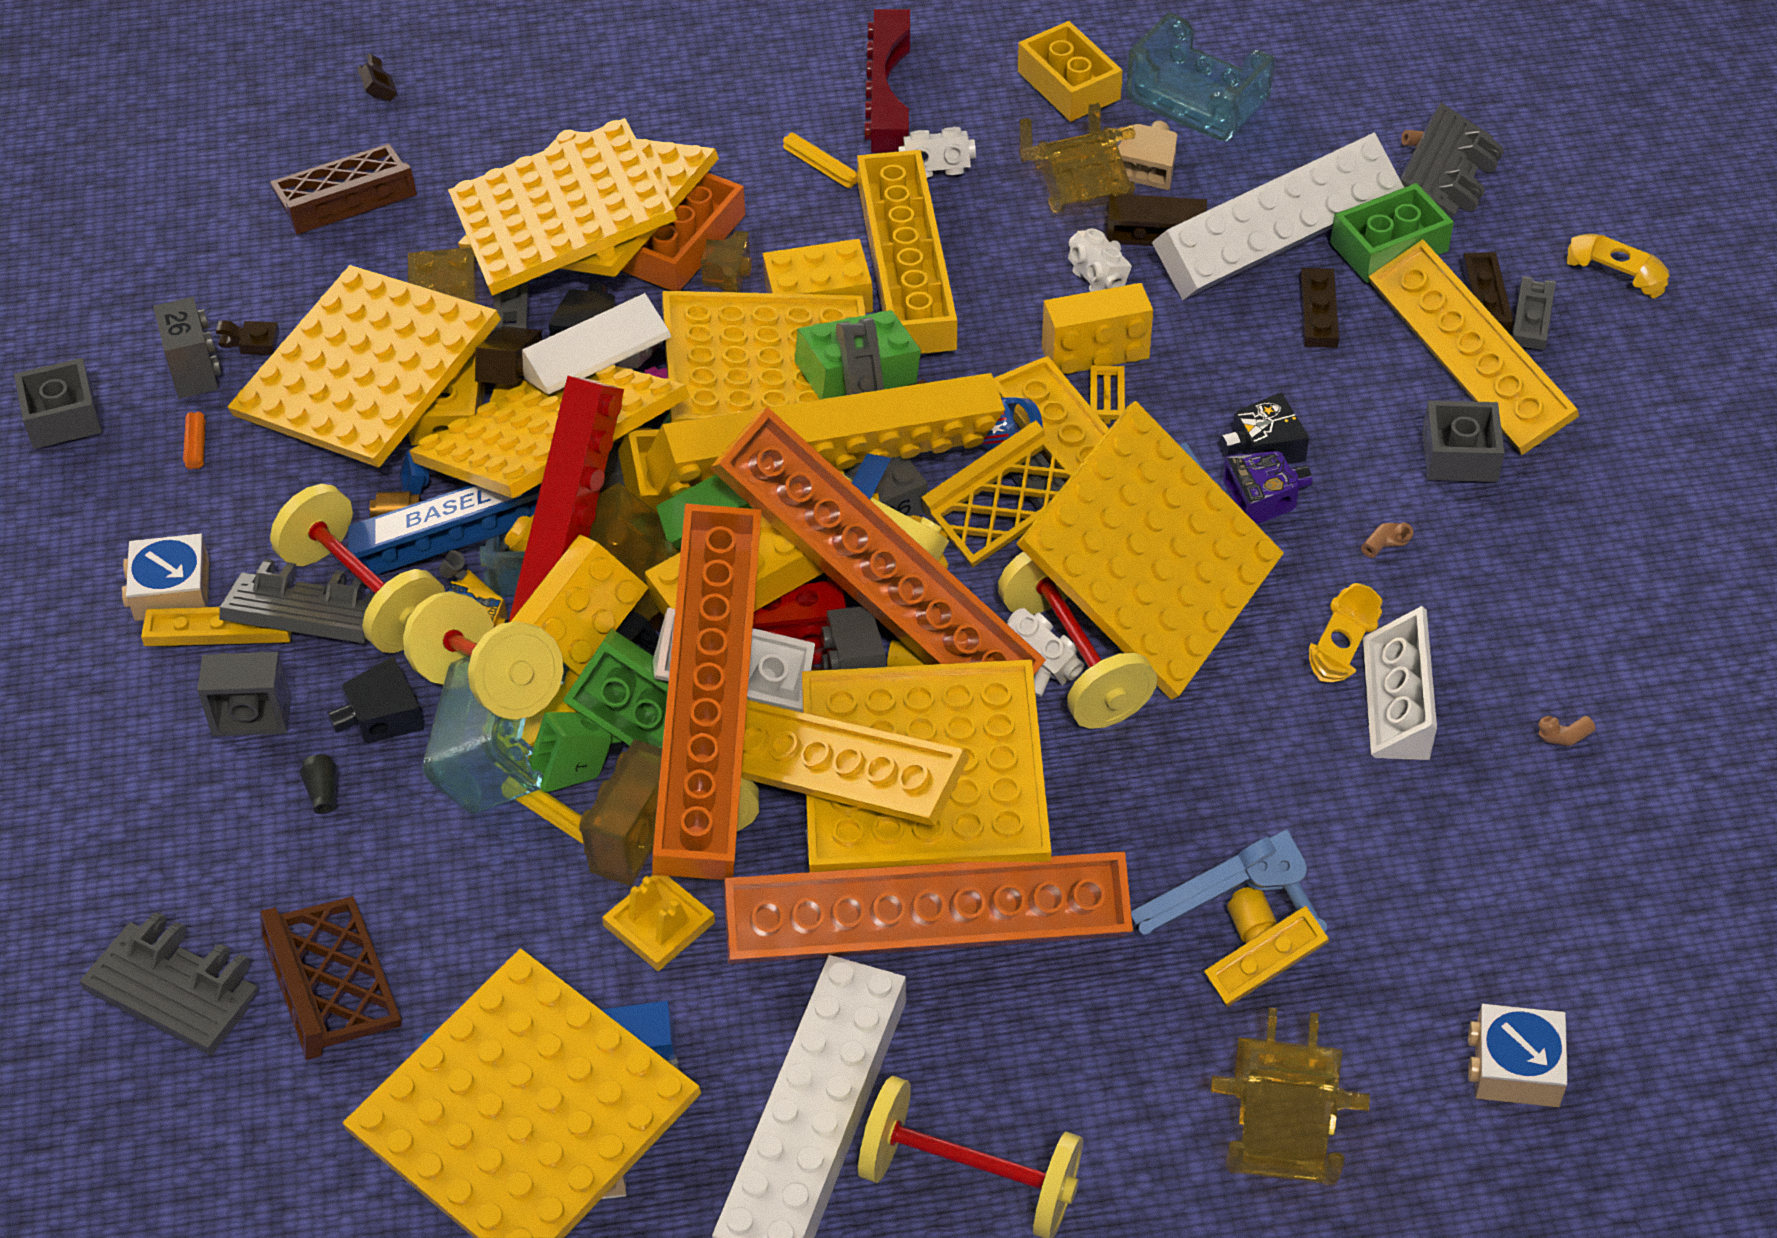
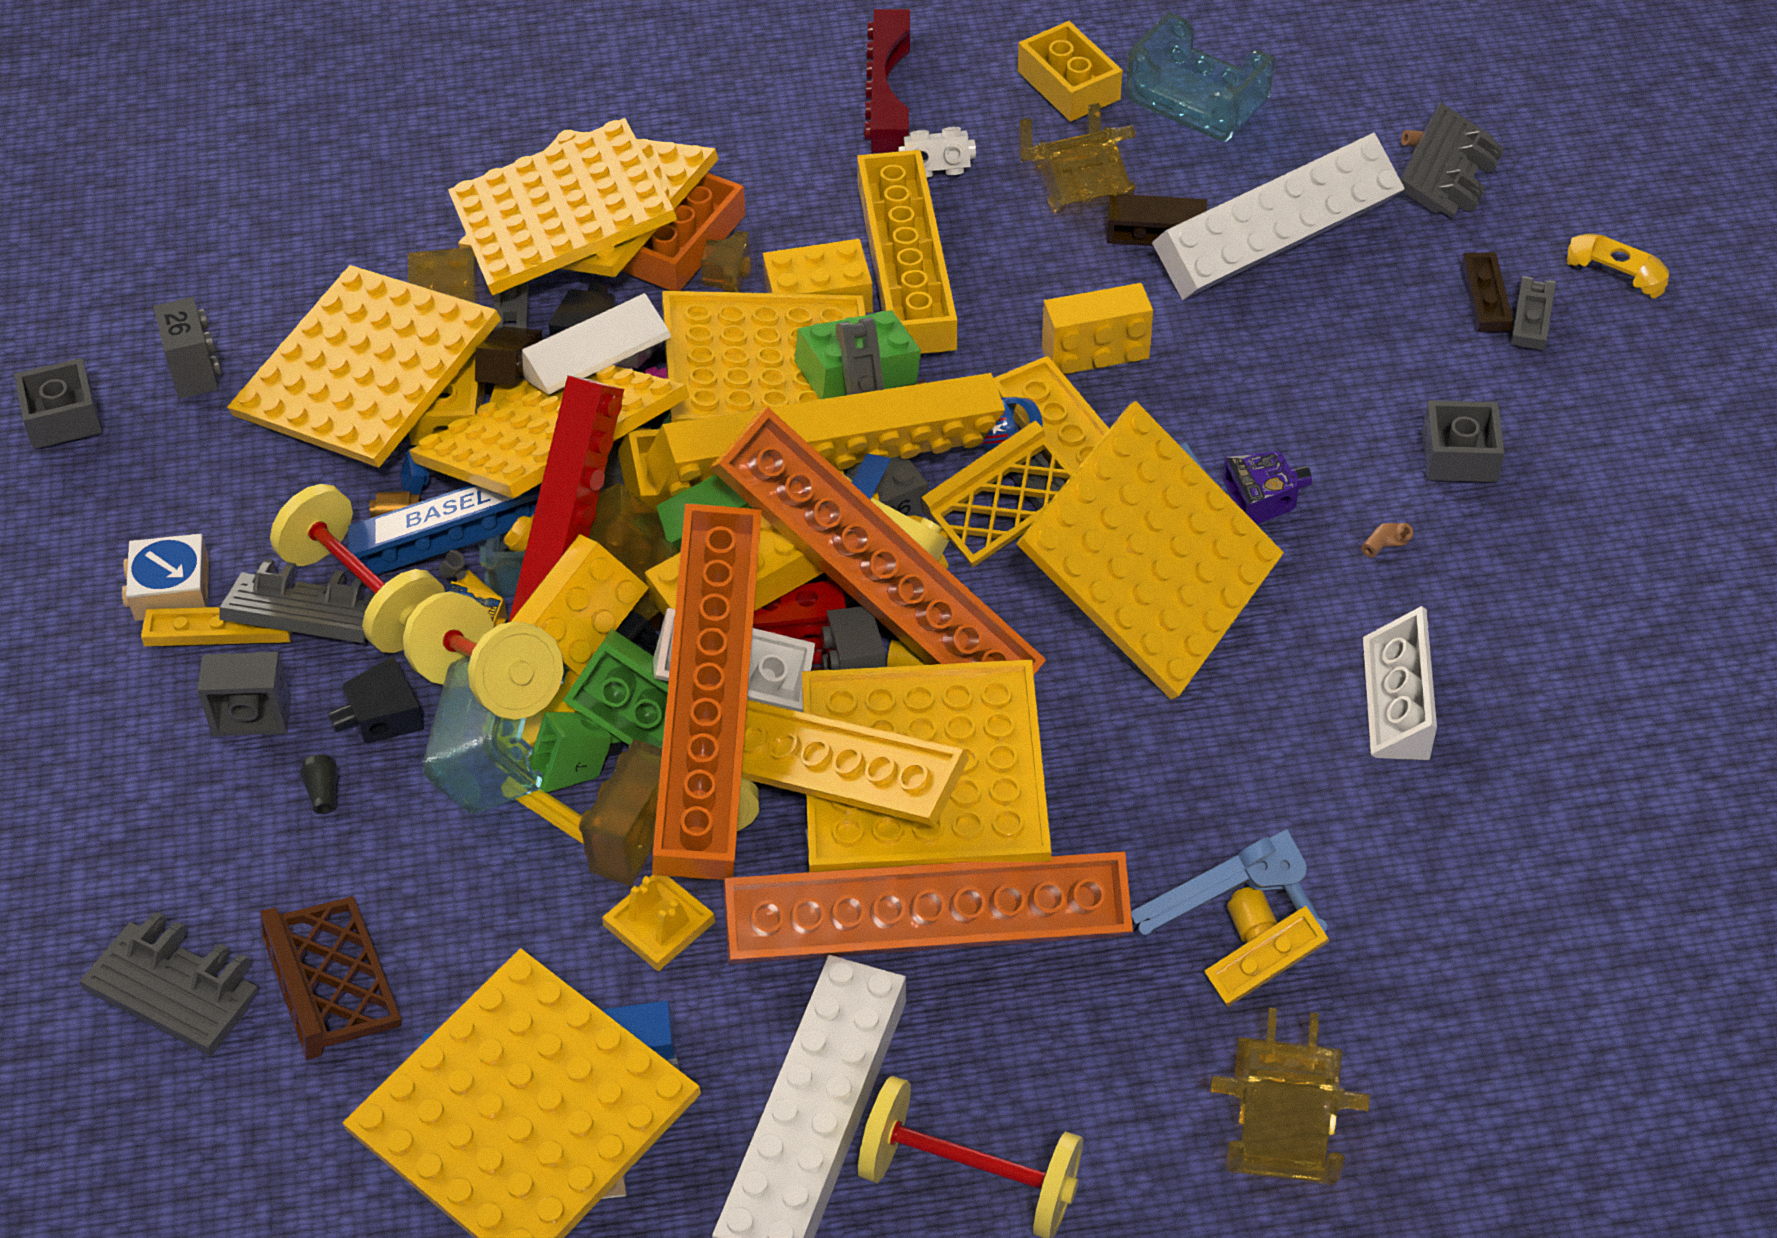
(194, 440): orange axle -> none
(253, 338): dark brown plate -> none
(337, 200): reddish brown fence -> none
(375, 80): dark brown plate -> none
(820, 160): yellow axle -> none
(1059, 653): white brick -> none
(1098, 260): white brick -> none
(1107, 414): yellow tile -> none
(1111, 686): light yellow piece -> none
(1150, 155): tan torso -> none
(1267, 428): black torso -> none
(1319, 307): dark brown plate -> none
(1354, 613): yellow piece -> none
(1387, 227): bright green brick -> none
(1473, 346): yellow plate -> none
(1518, 1055): piece -> none
(1553, 733): medium nougat arm -> none

